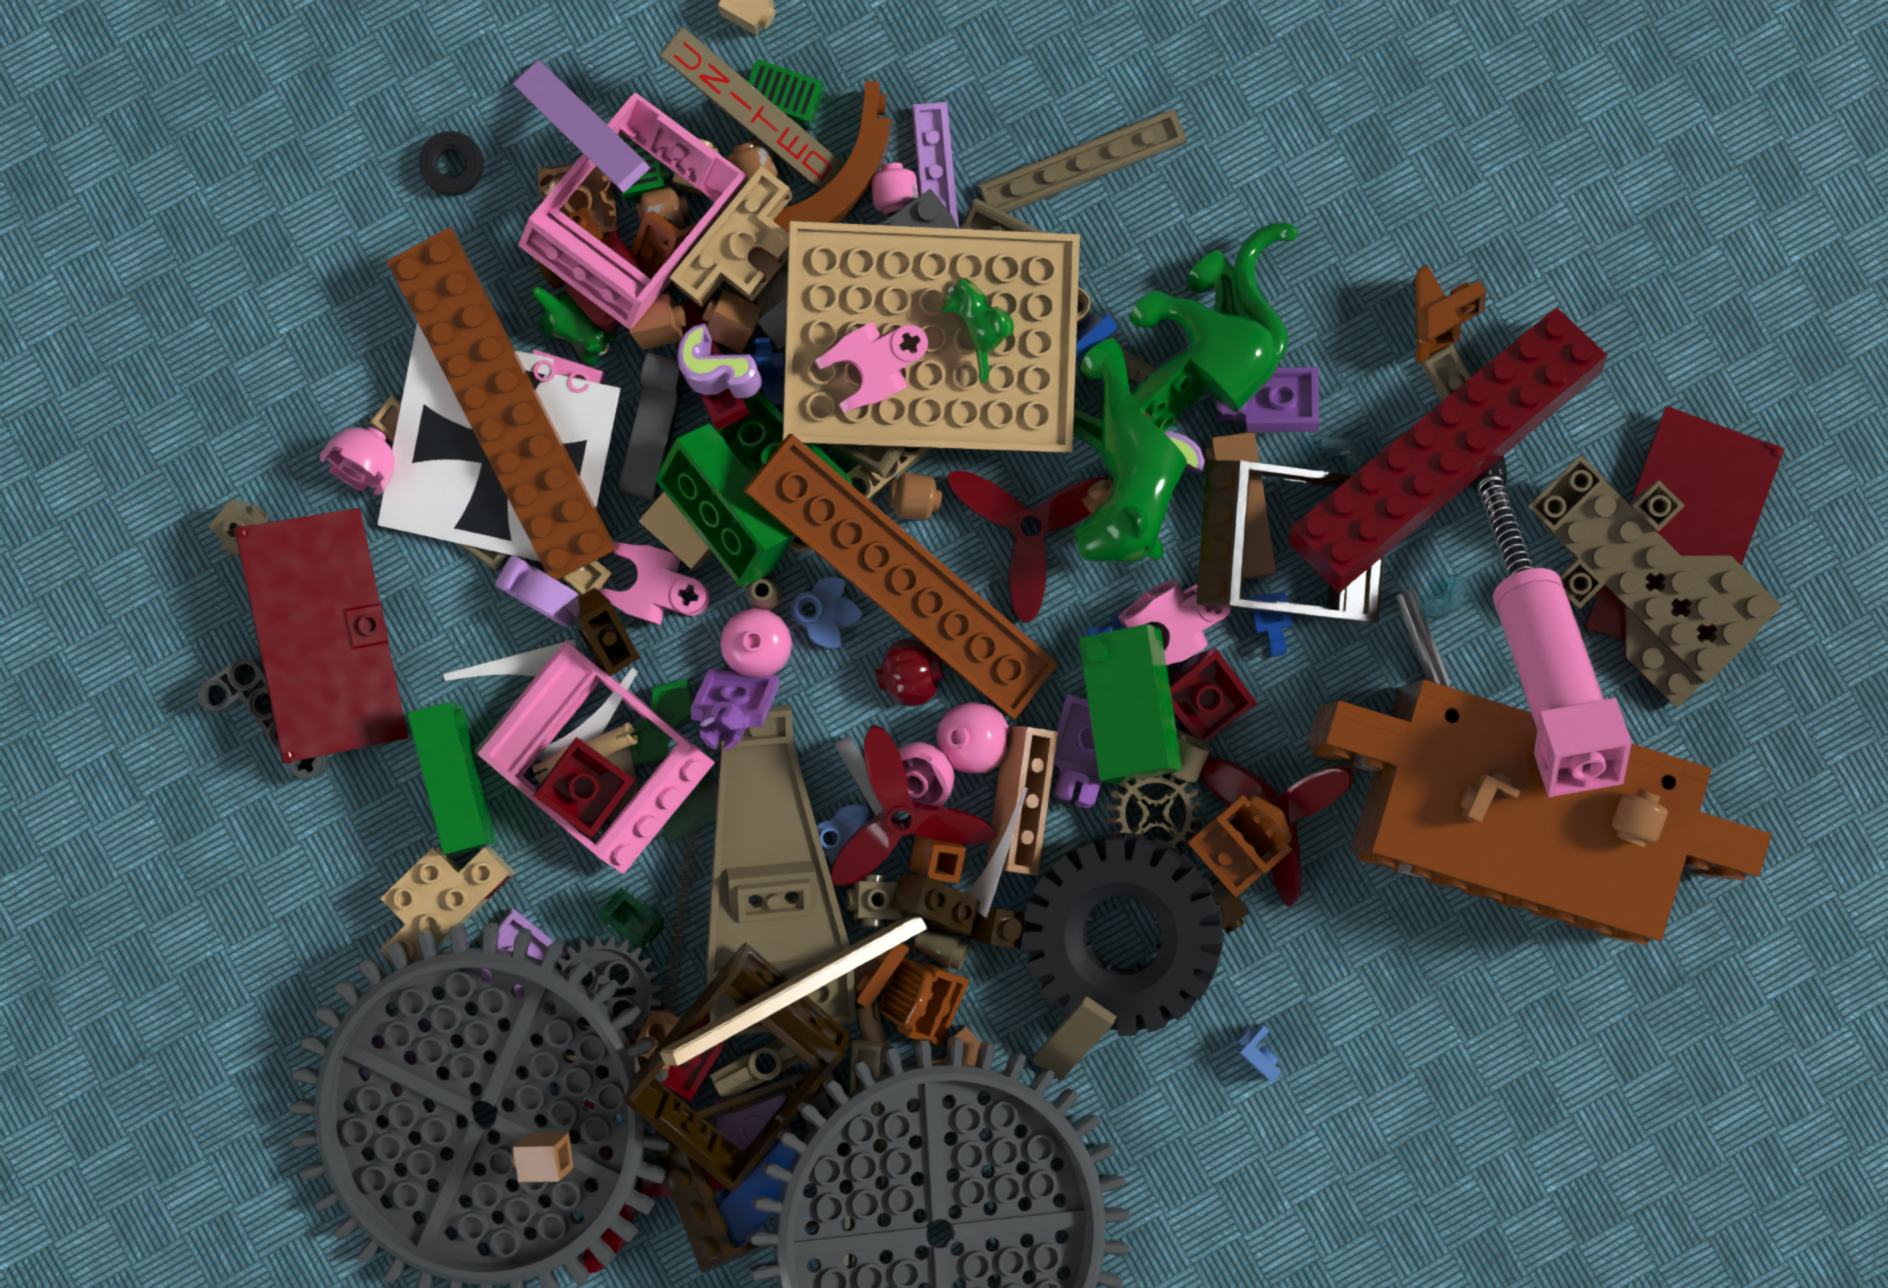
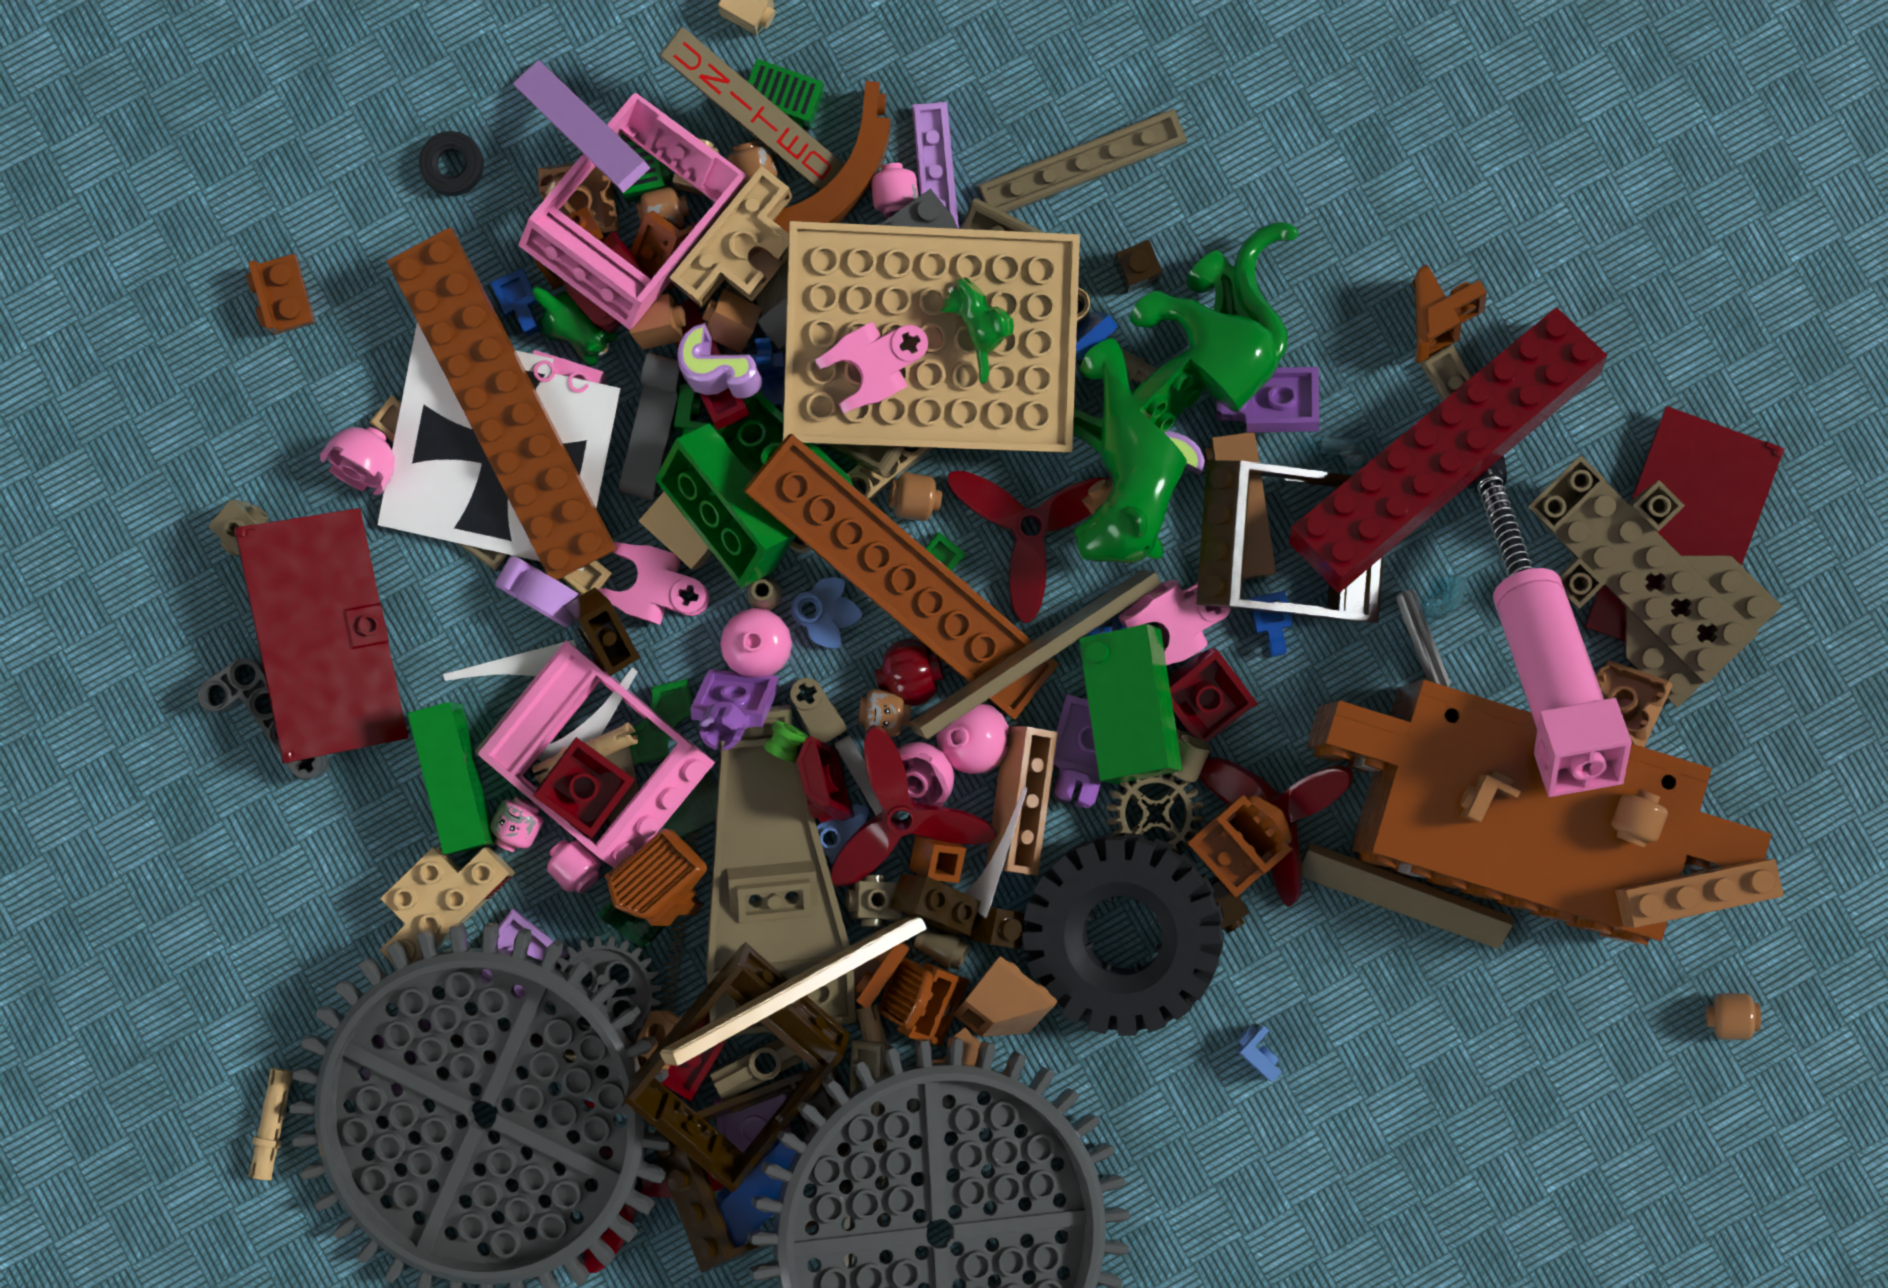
(270, 1125): none -> tan pin
(280, 294): none -> dark orange bracket
(516, 297): none -> blue plate
(516, 823): none -> bright pink head
(542, 1157): medium nougat brick -> none
(573, 866): none -> bright pink head
(658, 880): none -> dark orange piece
(688, 407): none -> green bracket
(785, 741): none -> bright green wheel
(819, 717): none -> dark tan piece
(824, 781): none -> dark red slope
(883, 710): none -> medium nougat head
(945, 551): none -> green tile
(1004, 1002): none -> medium nougat slope
(1035, 653): none -> dark tan tile
(1074, 1038): dark tan tile -> none
(1137, 266): none -> dark brown brick
(1405, 896): none -> dark tan tile
(1638, 697): none -> medium nougat slope
(1699, 892): none -> medium nougat brick
(1734, 1016): none -> medium nougat head

